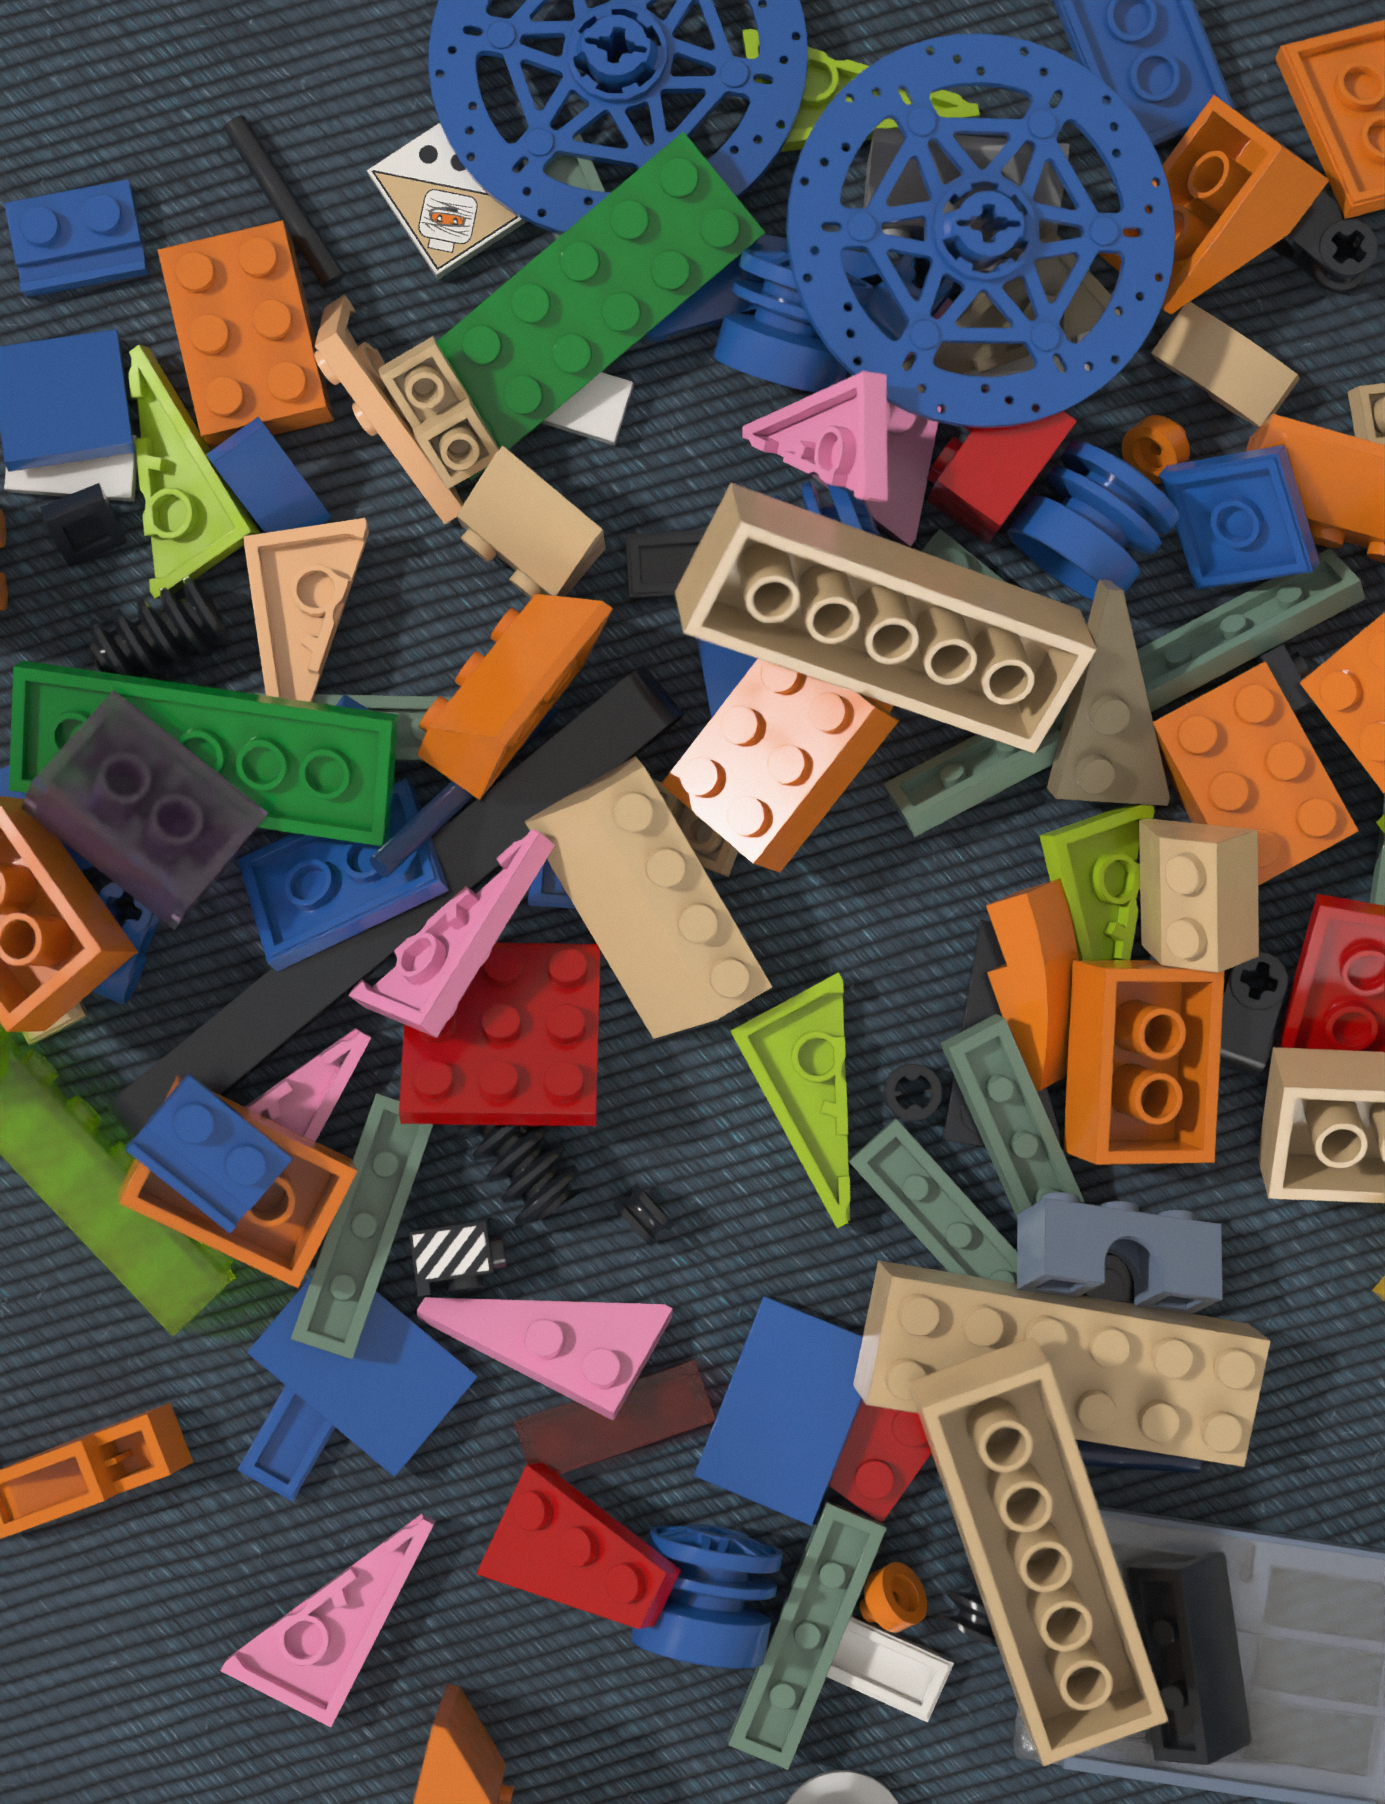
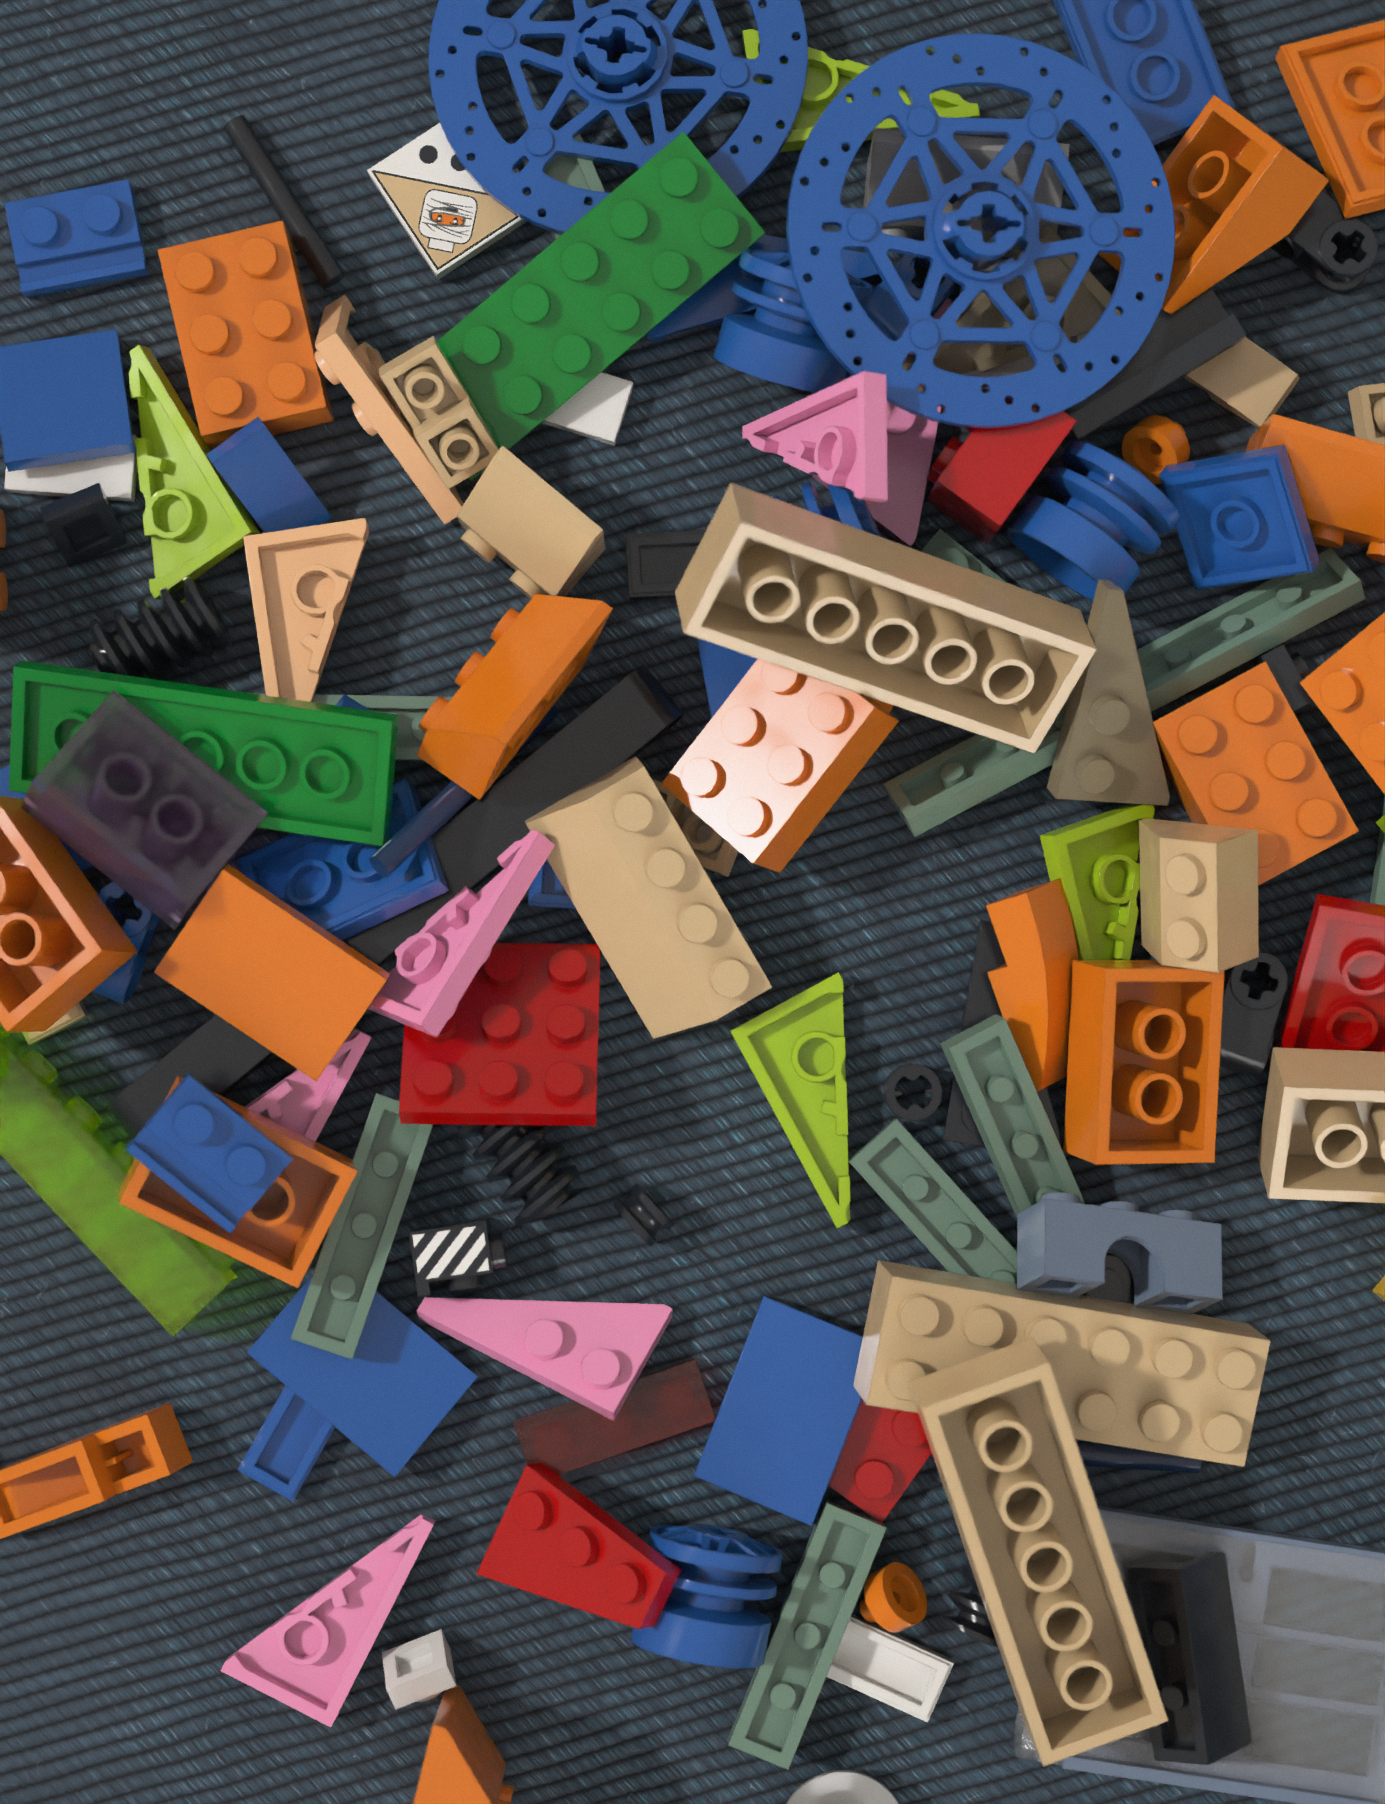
(272, 972): none -> orange tile
(418, 1669): none -> white plate
(1169, 352): none -> black panel

